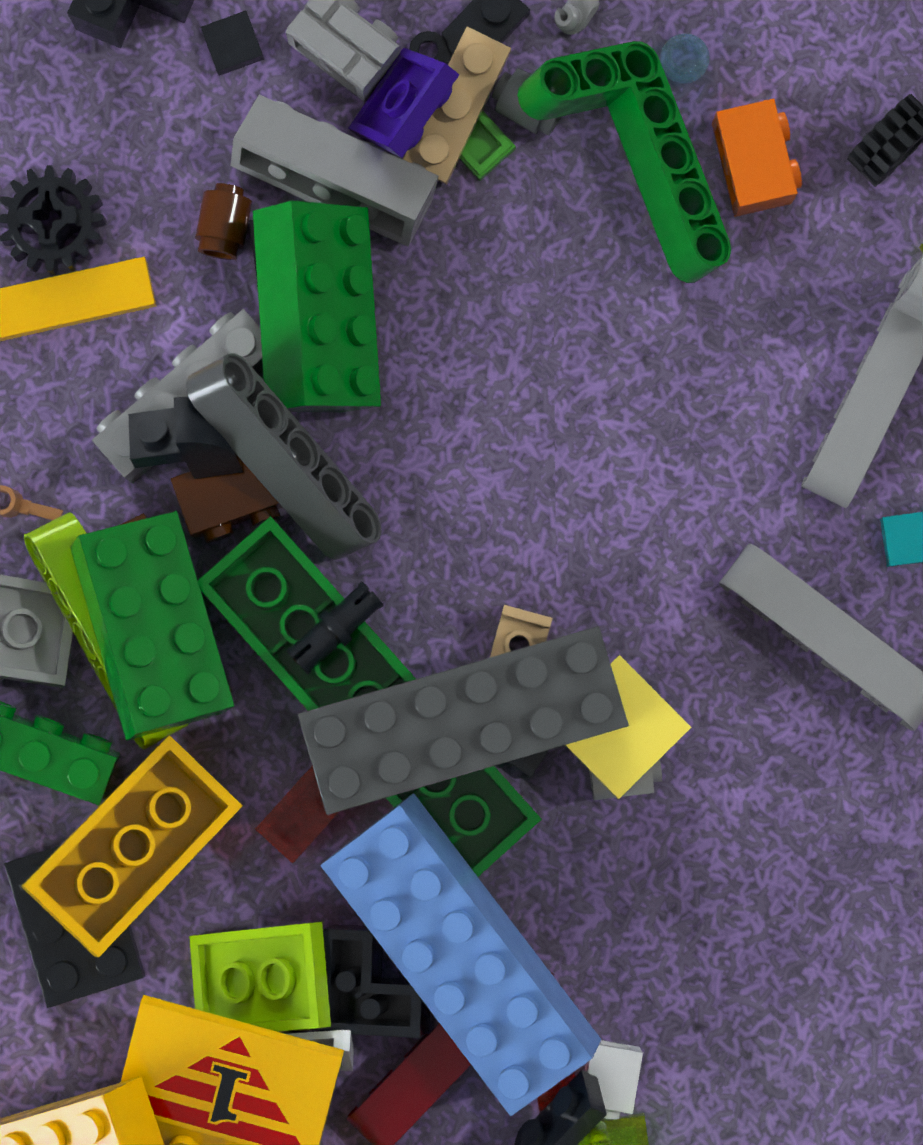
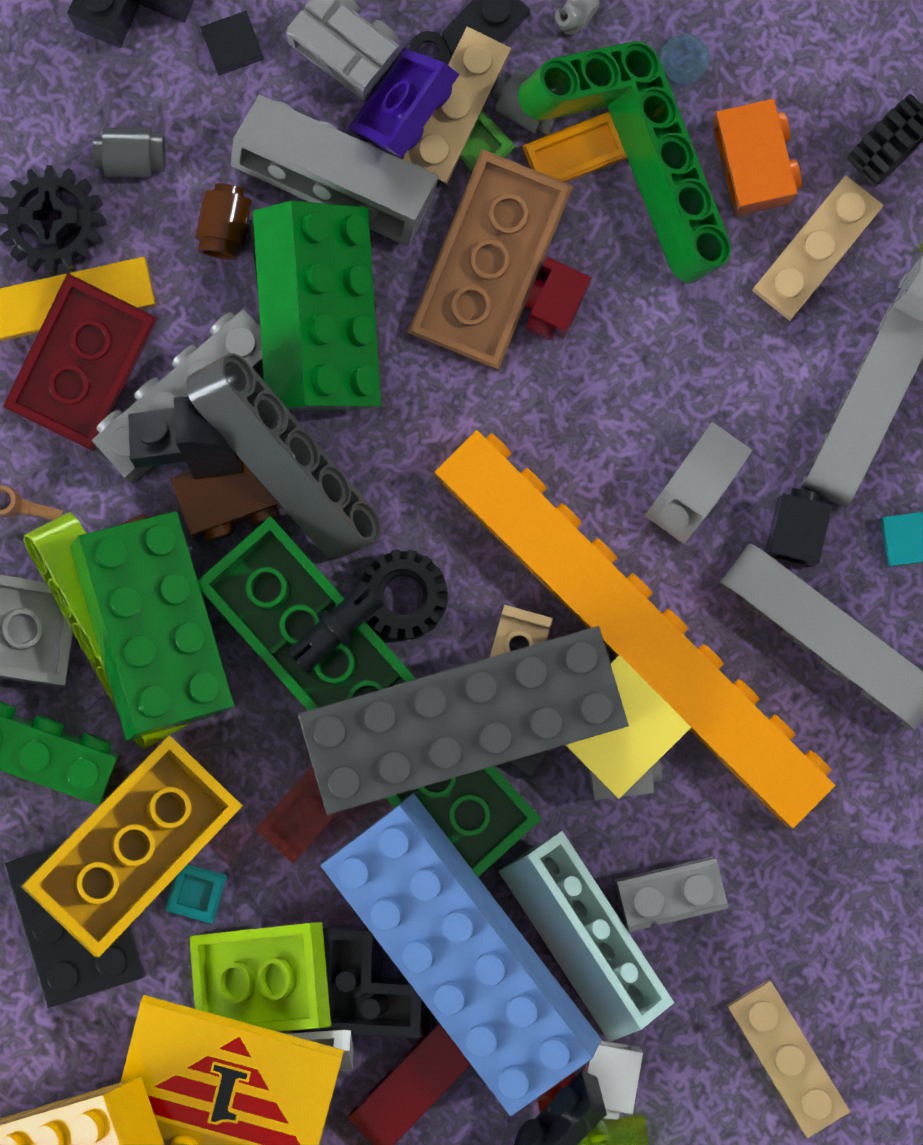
(80, 361): none -> dark red tile
(130, 152): none -> dark grey brick
(196, 893): none -> teal tile
(433, 586): none -> black tyre
(490, 259): none -> medium nougat tile
(556, 300): none -> dark red brick
(576, 149): none -> light orange tile
(586, 937): none -> light aqua brick
(631, 626): none -> light orange brick
(671, 893): none -> light grey brick
(698, 483): none -> light grey brick
(788, 1058): none -> tan plate
(798, 527): none -> black brick
(817, 248): none -> tan plate

